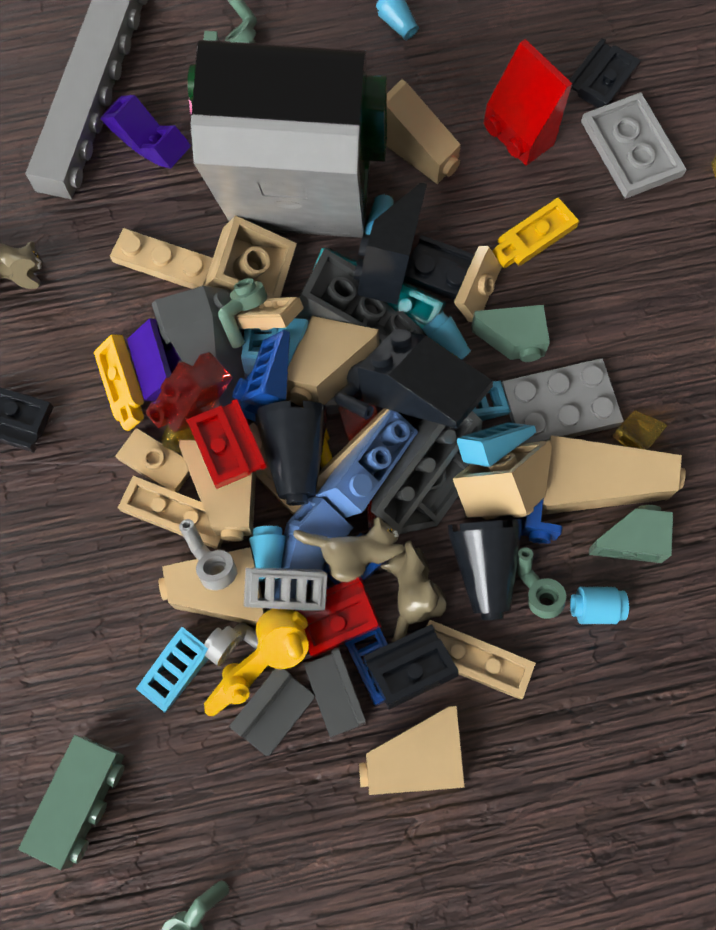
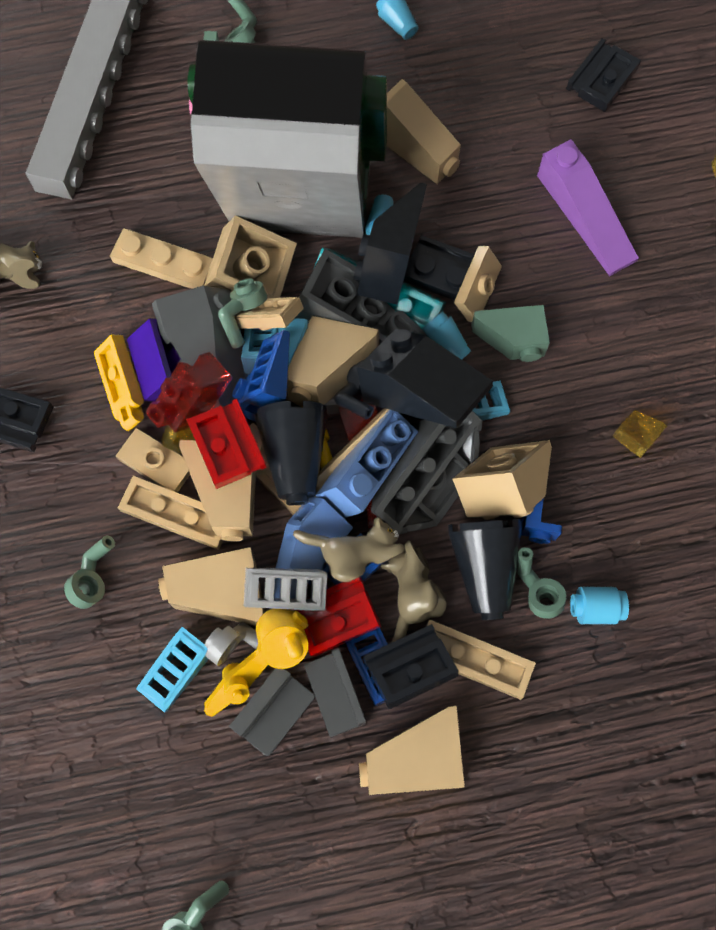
(73, 803): sand green brick -> none
(87, 578): none -> sand green plate
(143, 134): dark purple brick -> none
(209, 562): light grey plate -> none
(267, 547): medium azure cone -> none
(493, 443): medium azure slope -> none
(527, 104): red slope -> none
(535, 234): yellow hinge -> none
(564, 401): light grey plate -> none
(585, 204): none -> medium lavender slope
(607, 475): tan slope -> none
(633, 145): light grey plate -> none
(639, 536): sand green slope -> none

